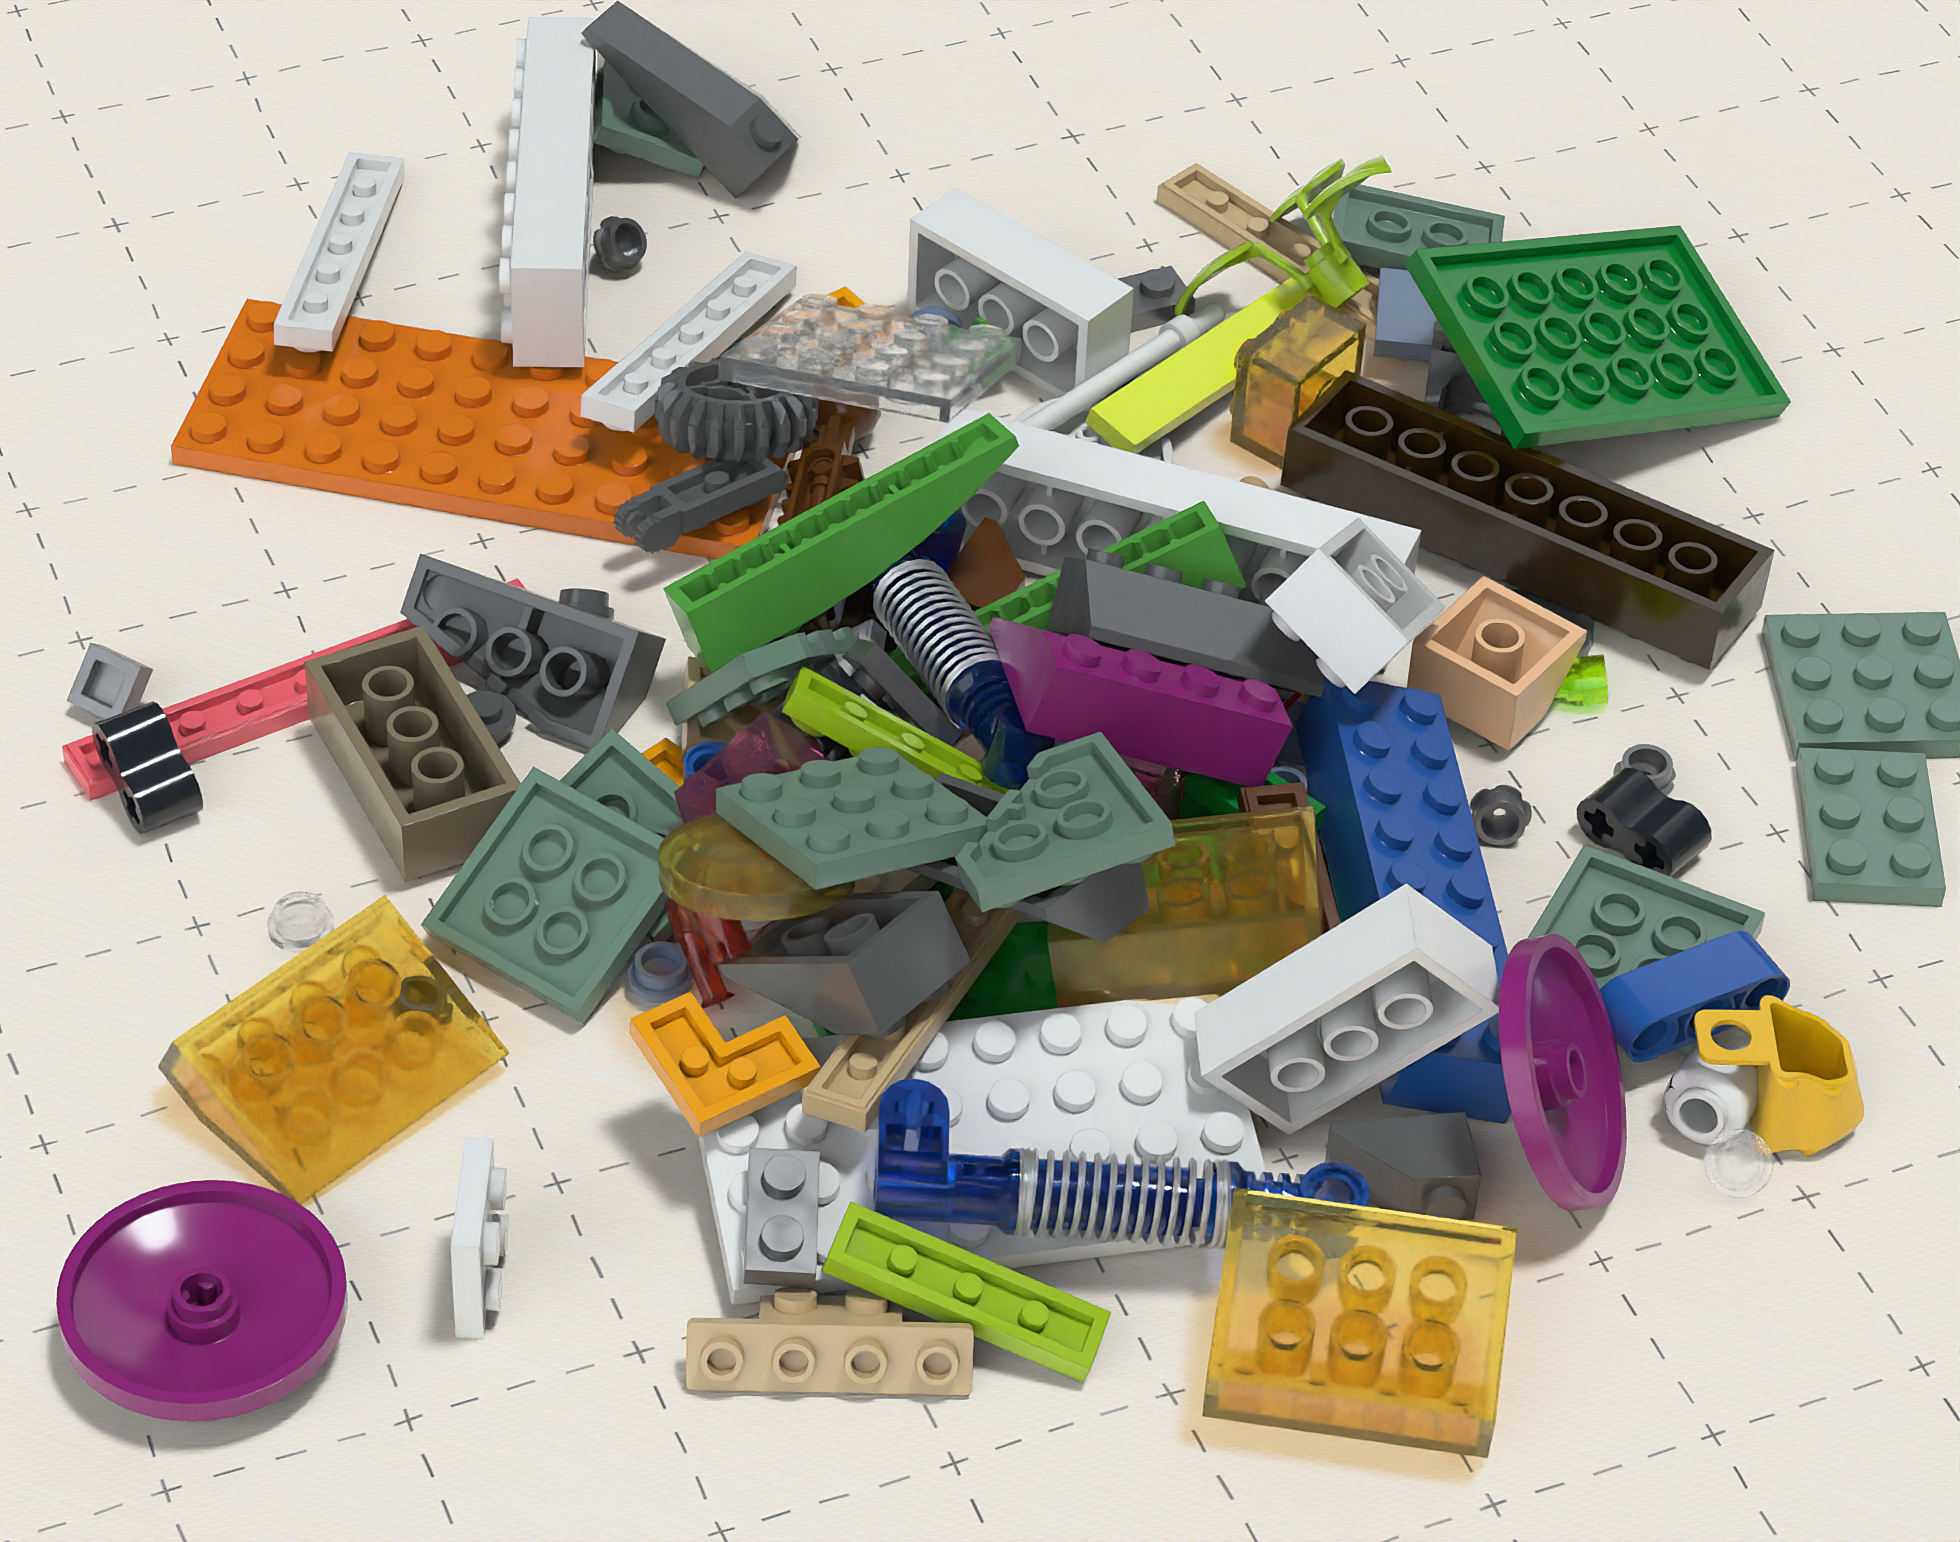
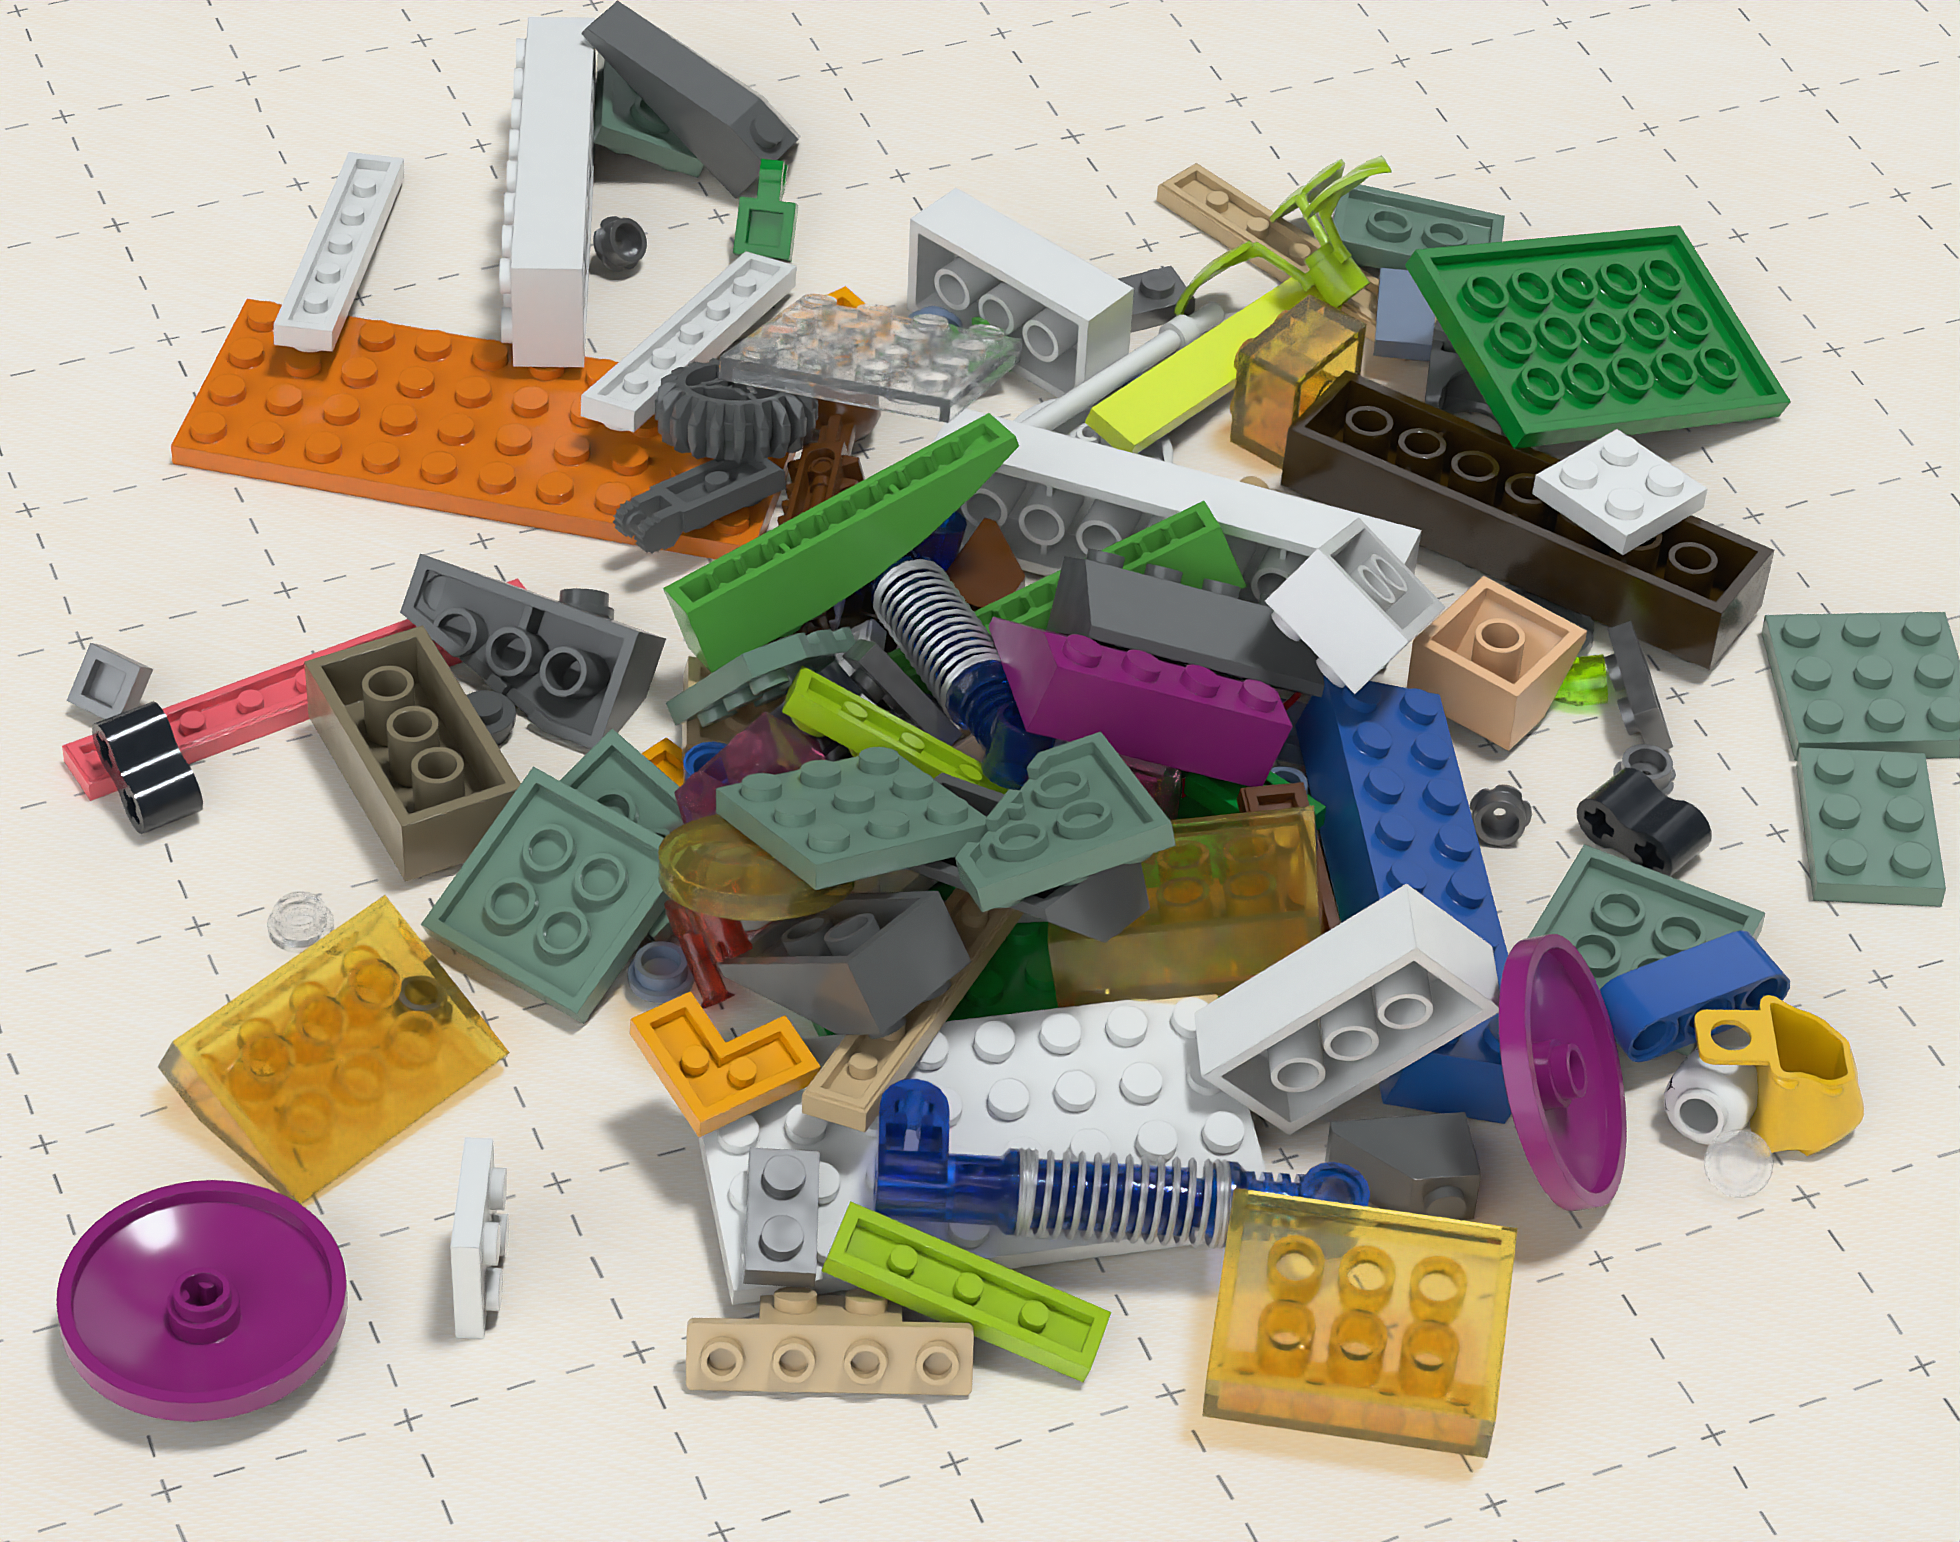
(766, 222): none -> green plate
(1619, 491): none -> white plate
(1630, 671): none -> flat silver plate

